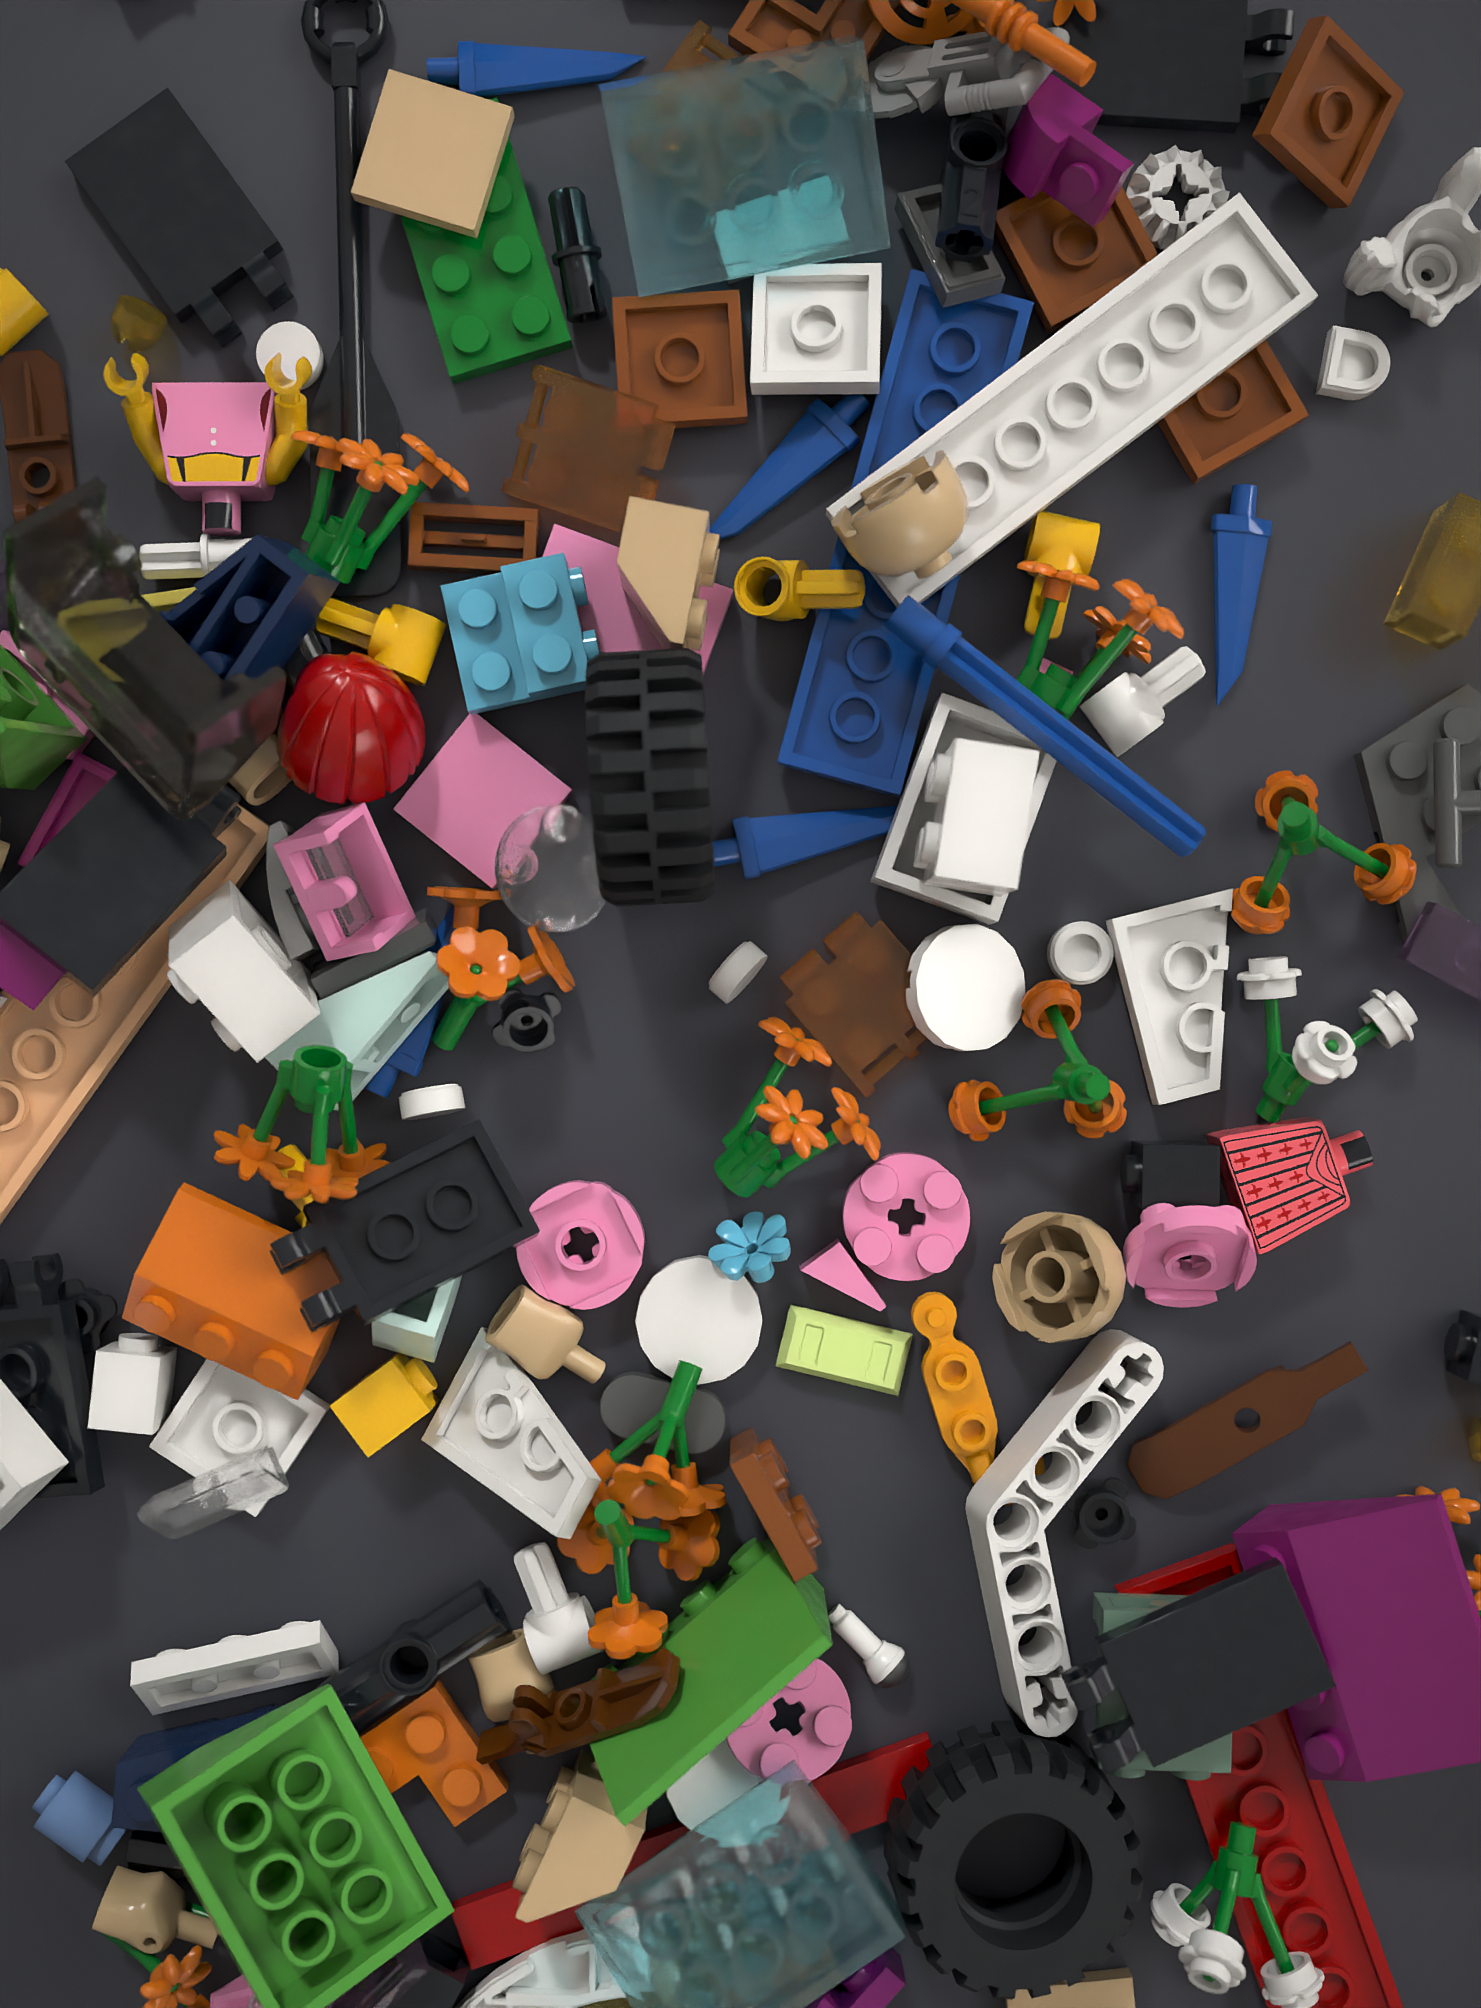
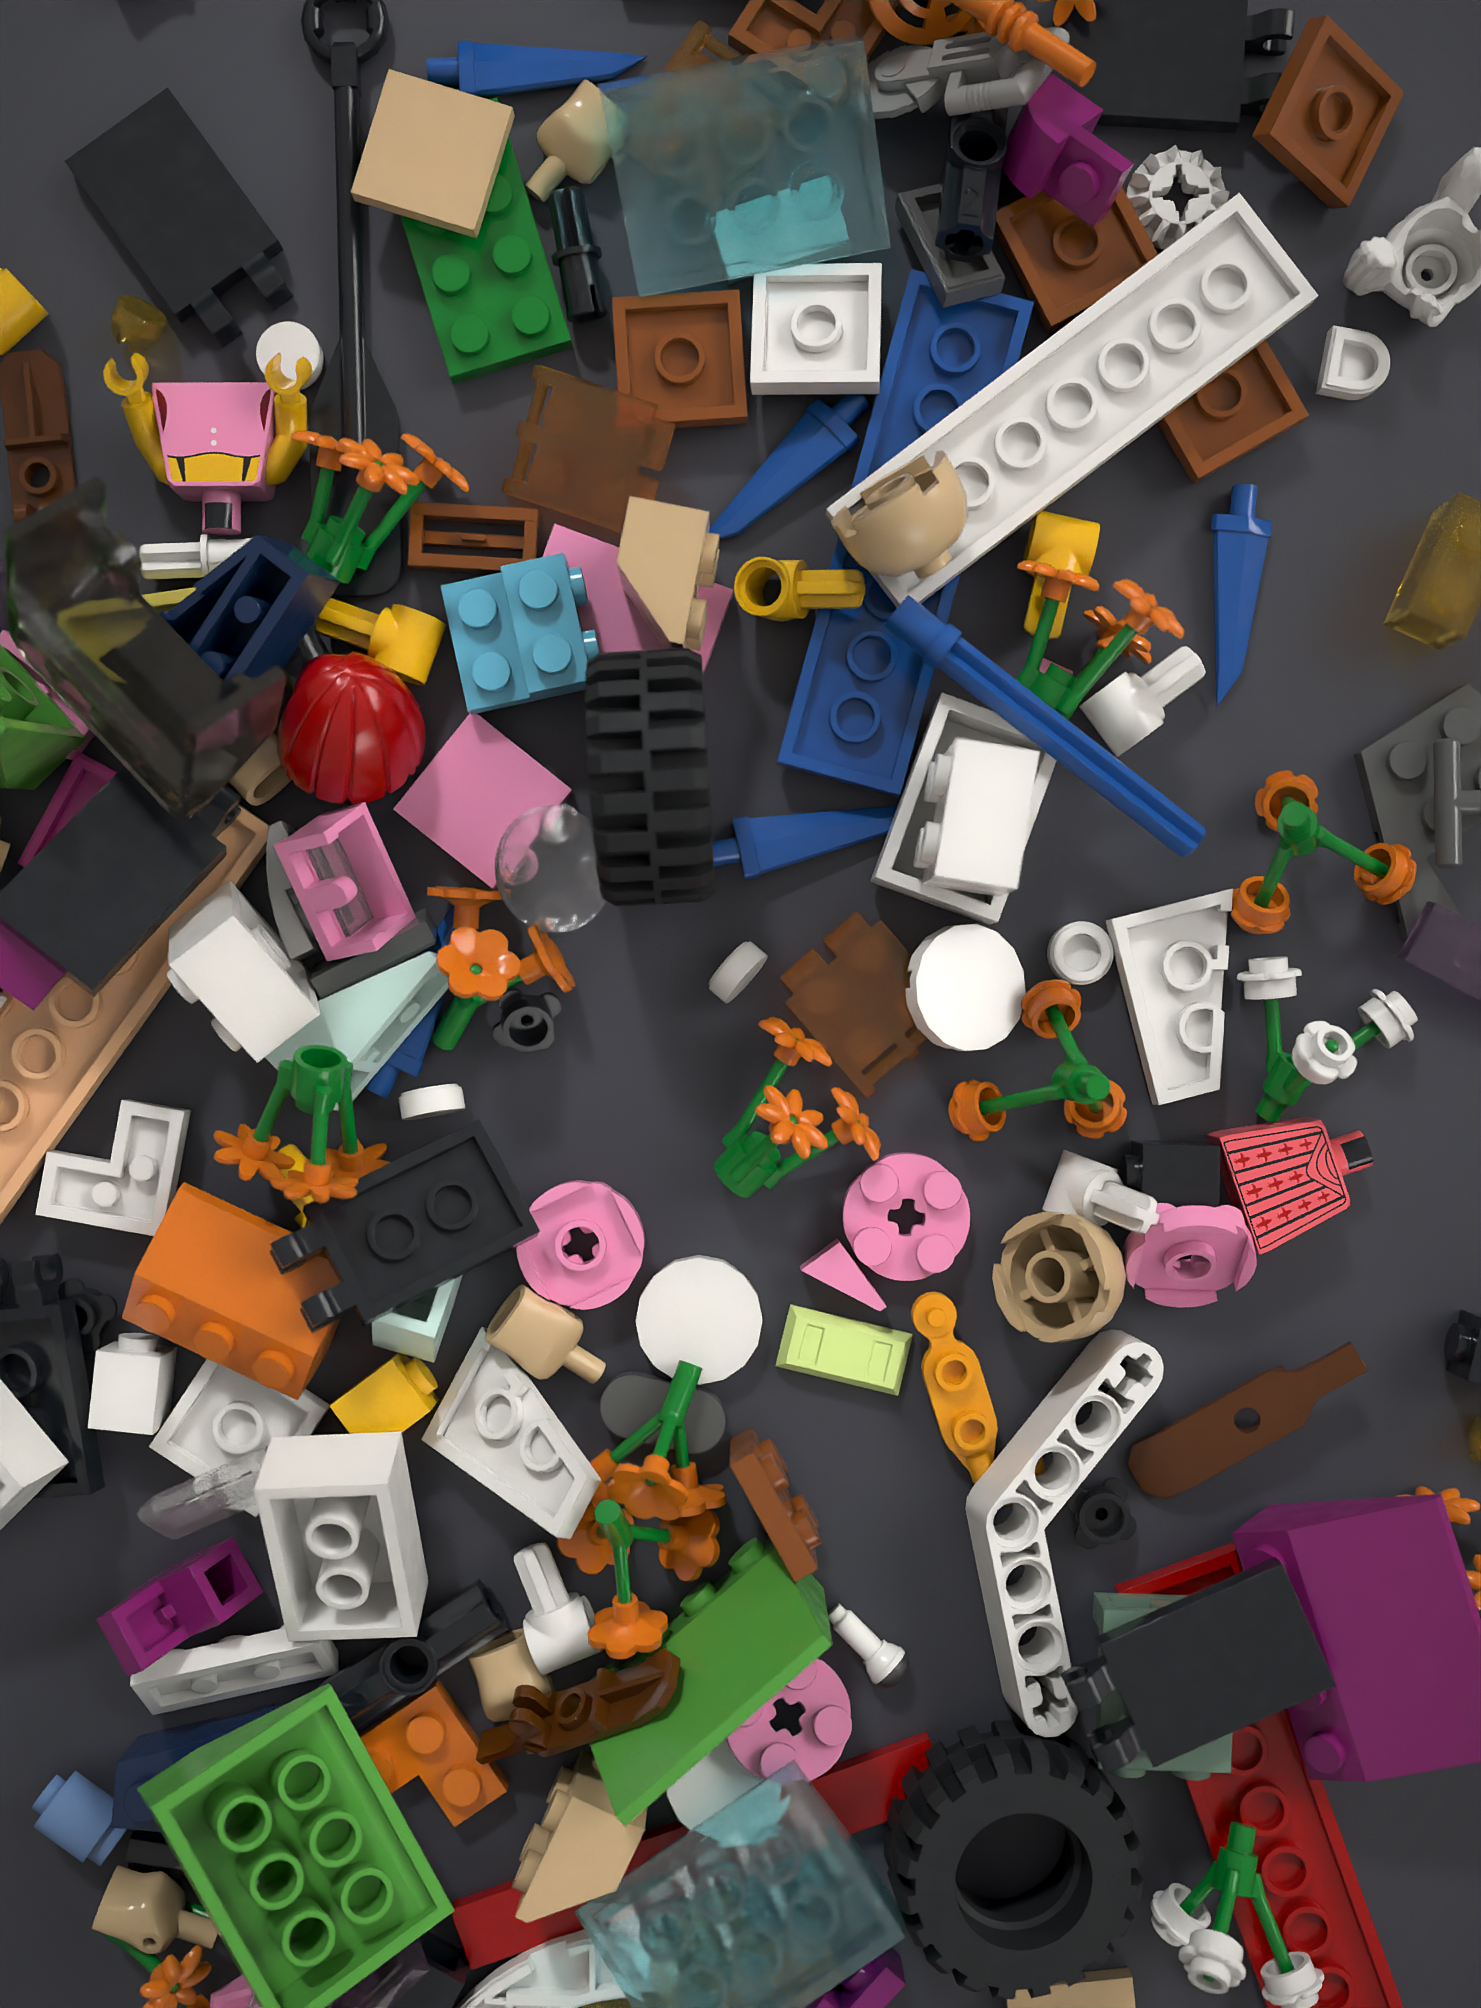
(130, 1188): none -> white plate
(179, 1604): none -> magenta brick
(342, 1536): none -> white brick
(573, 142): none -> tan piece
(751, 1247): medium azure plant -> none
(1098, 1194): none -> white axle

